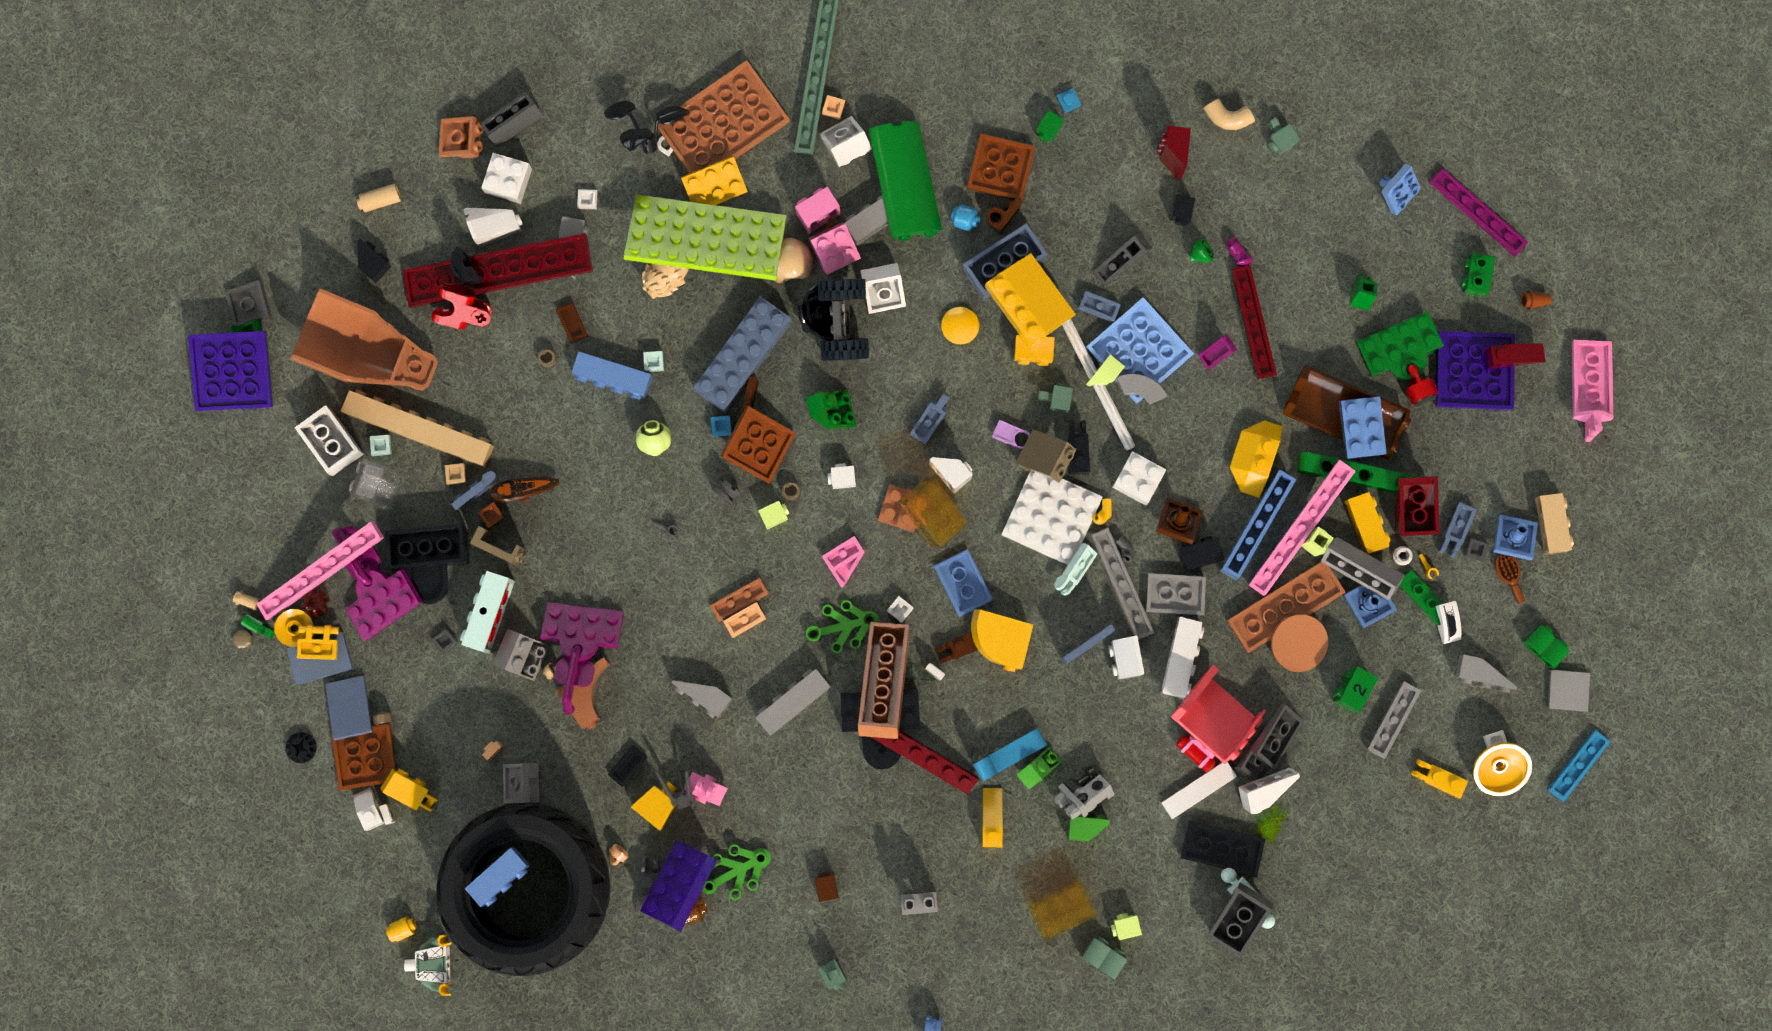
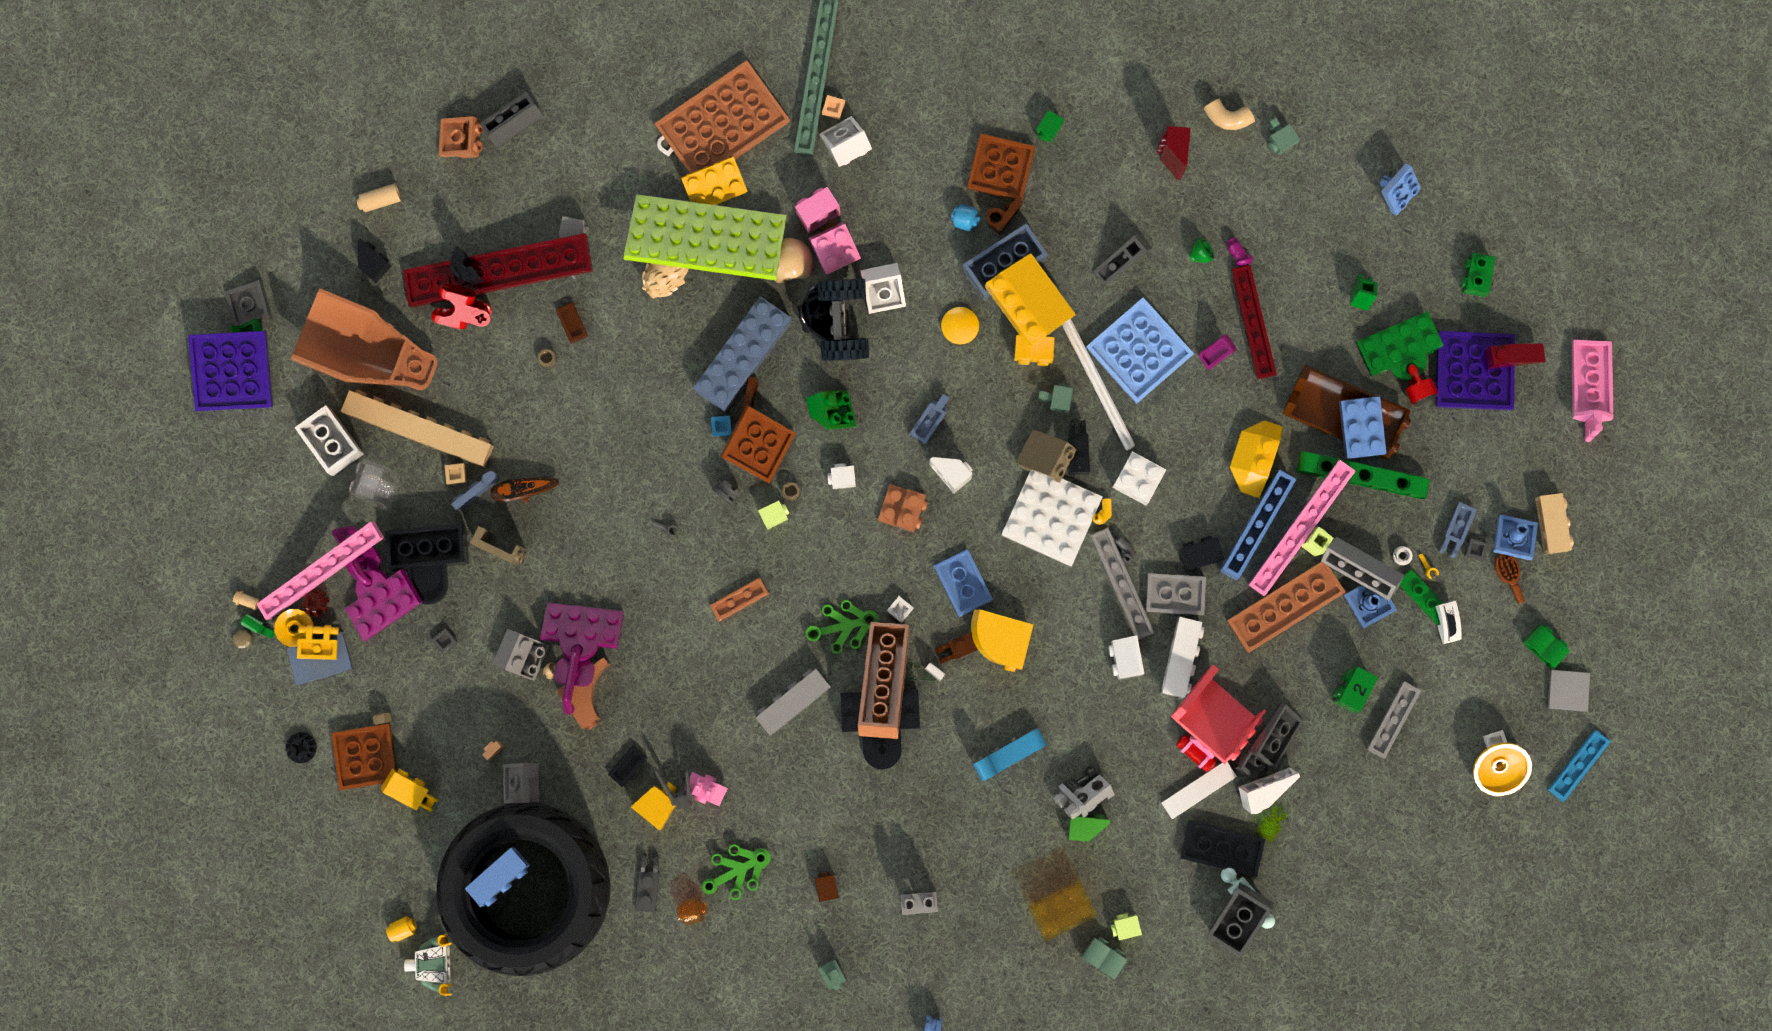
(349, 708): sand blue tile -> none
(368, 809): white slope -> none
(380, 445): light aqua plate -> none
(387, 814): white tile -> none
(481, 625): light aqua brick -> none
(491, 224): white slope -> none
(491, 515): dark orange plate -> none
(506, 178): white brick -> none
(587, 199): white tile -> none
(612, 375): medium blue brick -> none
(617, 852): light nougat tile -> none
(634, 137): black plant -> none
(653, 361): light aqua plate -> none
(653, 438): yellowish green plant -> none
(678, 885): dark purple brick -> none
(708, 696): light grey slope -> none
(744, 620): light nougat plate -> none
(844, 560): bright pink wing -> none
(868, 221): light grey brick -> none
(905, 180): green cylinder -> none
(931, 761): dark red plate -> none
(933, 512): clear yellow brick -> none
(992, 817): yellow slope -> none
(1007, 432): lavender piece -> none
(1039, 768): bright green slope -> none
(1068, 100): dark azure plate -> none
(1075, 569): light aqua hinge -> none
(1088, 644): sand blue tile -> none
(1099, 306): sand blue plate -> none
(1107, 372): yellowish green slope -> none
(1141, 386): light grey tile -> none
(1179, 521): reddish brown plate -> none
(1182, 210): black brick -> none
(1299, 642): nougat tile -> none
(1367, 523): yellow brick -> none
(1417, 506): dark red slope -> none
(1441, 779): yellow hinge -> none
(1477, 670): light grey slope -> none
(1478, 212): magenta tile -> none
(1535, 299): dark orange cone -> none

